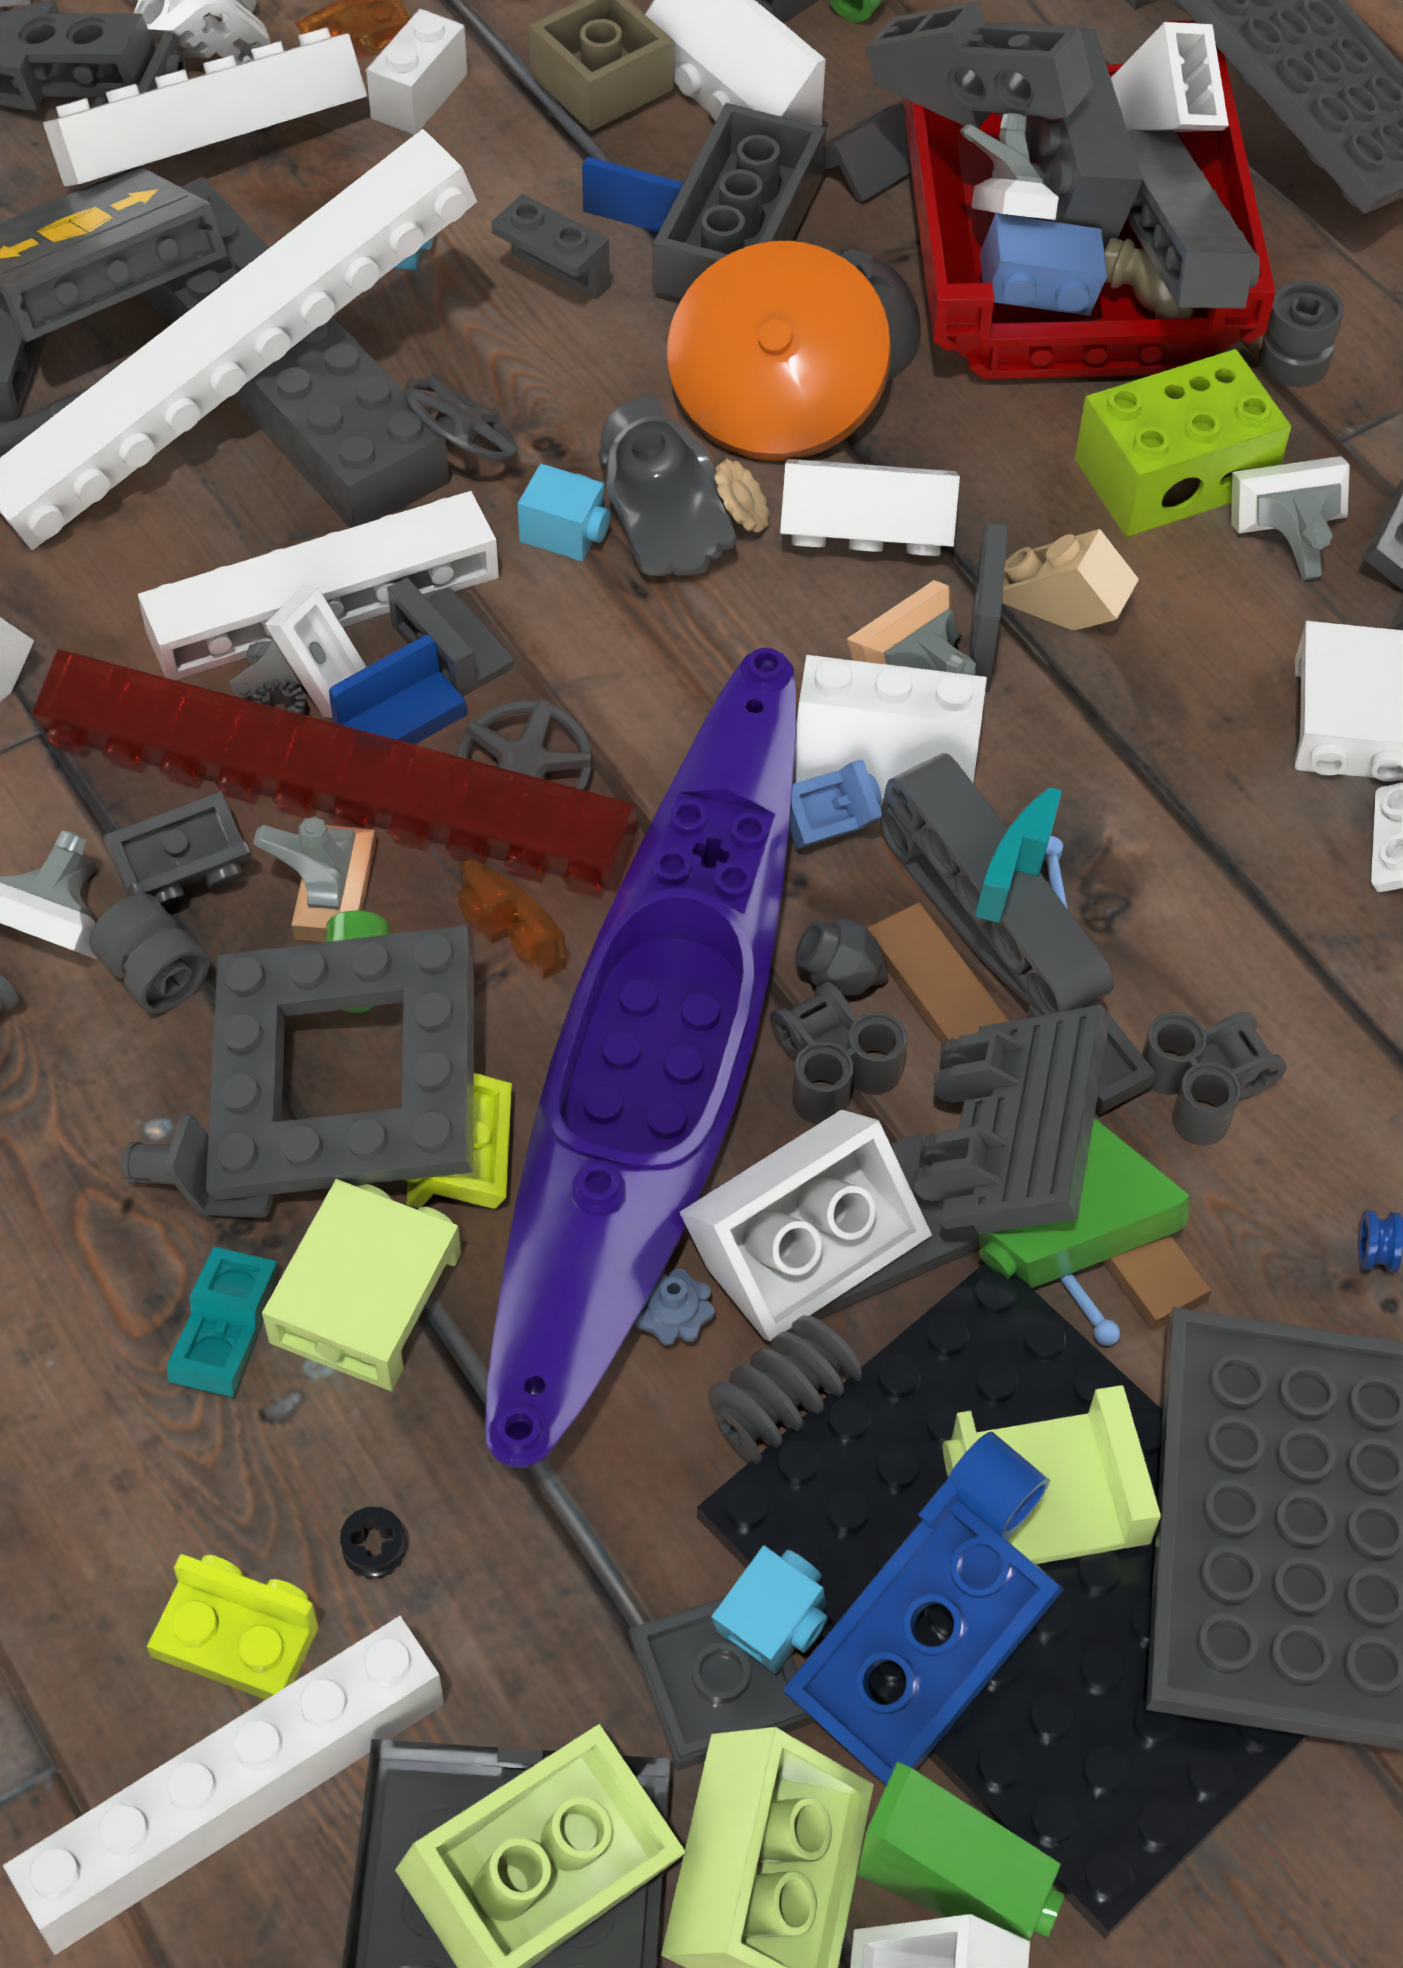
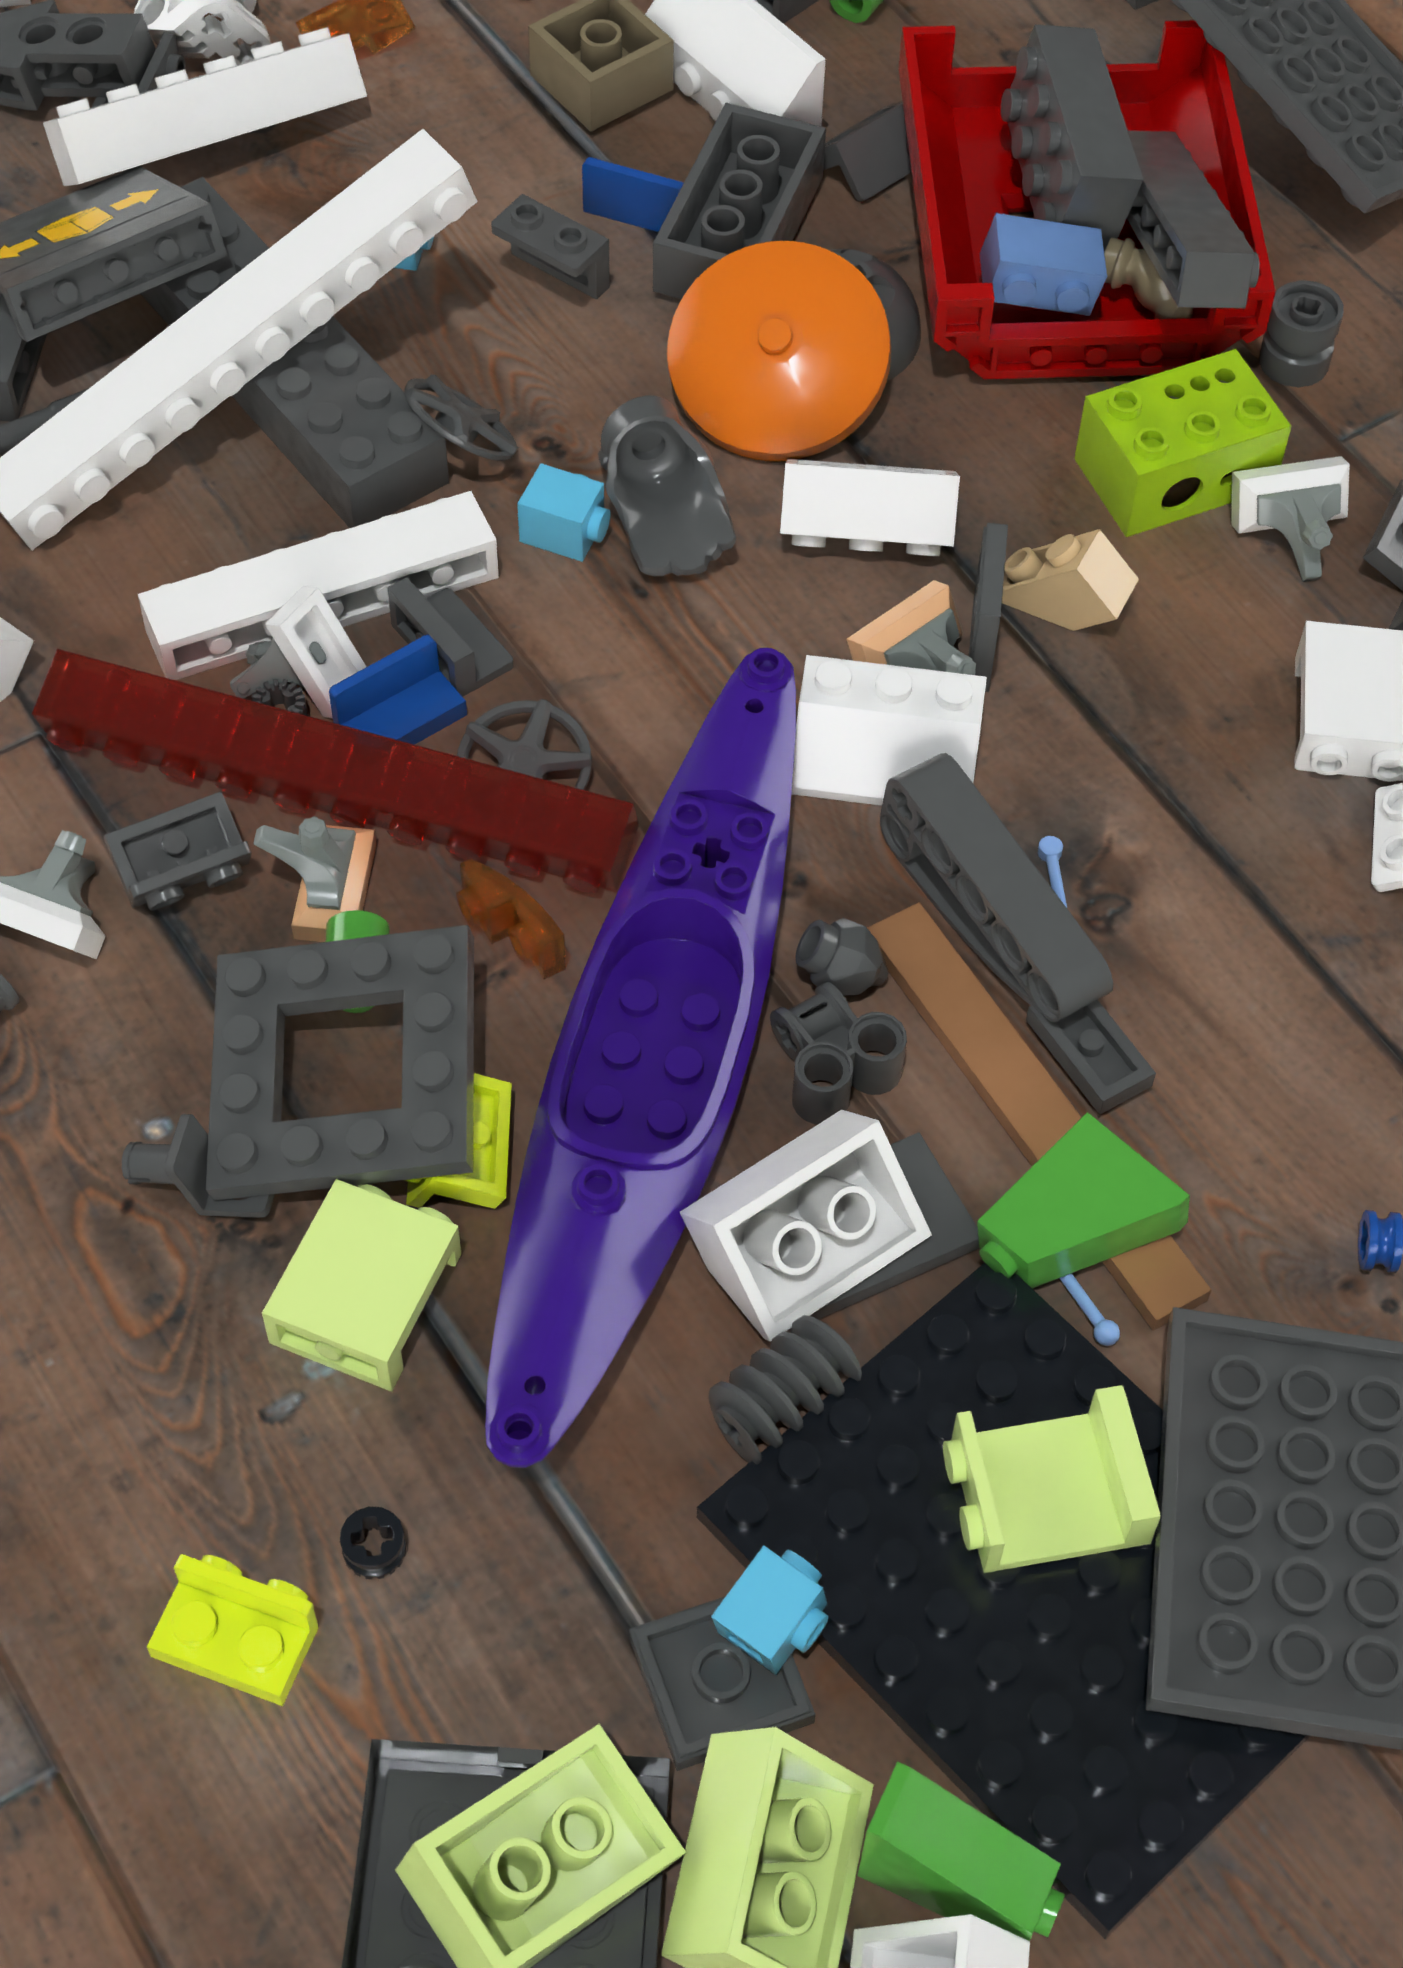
(147, 948): dark grey wheel -> none
(222, 1322): teal slope -> none
(225, 1785): white brick -> none
(417, 71): white brick -> none
(676, 1308): sand blue plant -> none
(742, 495): tan piece -> none
(834, 805): medium blue bracket -> none
(950, 1559): blue hinge -> none
(977, 67): dark grey brick -> none
(1015, 183): piece -> none
(1019, 850): teal slope -> none
(1022, 1121): dark grey hinge -> none
(1173, 82): white slope -> none
(1213, 1067): dark grey piece -> none

